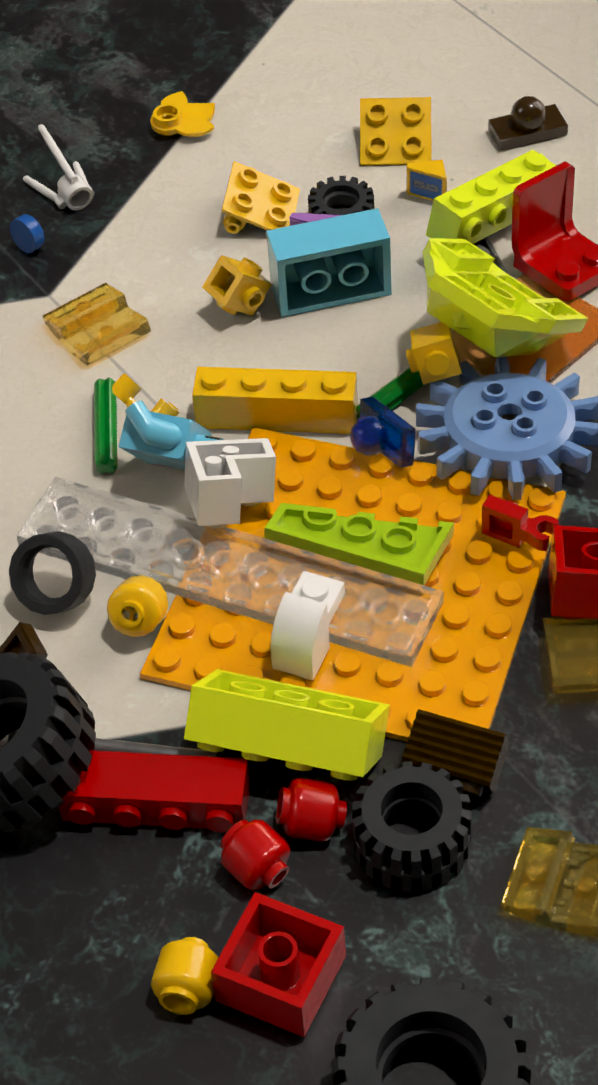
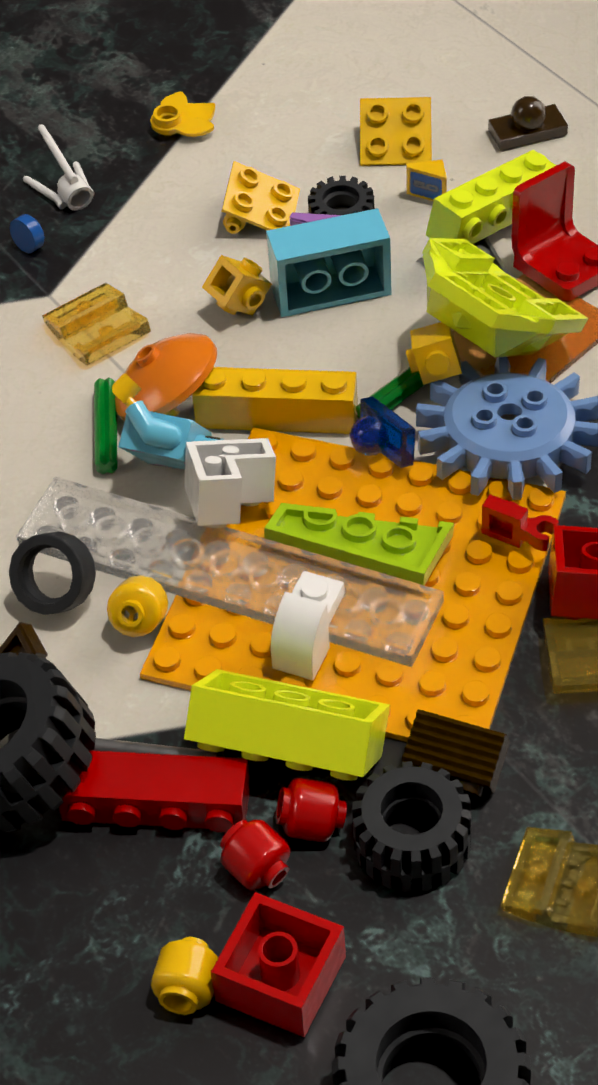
(170, 371): none -> orange dish

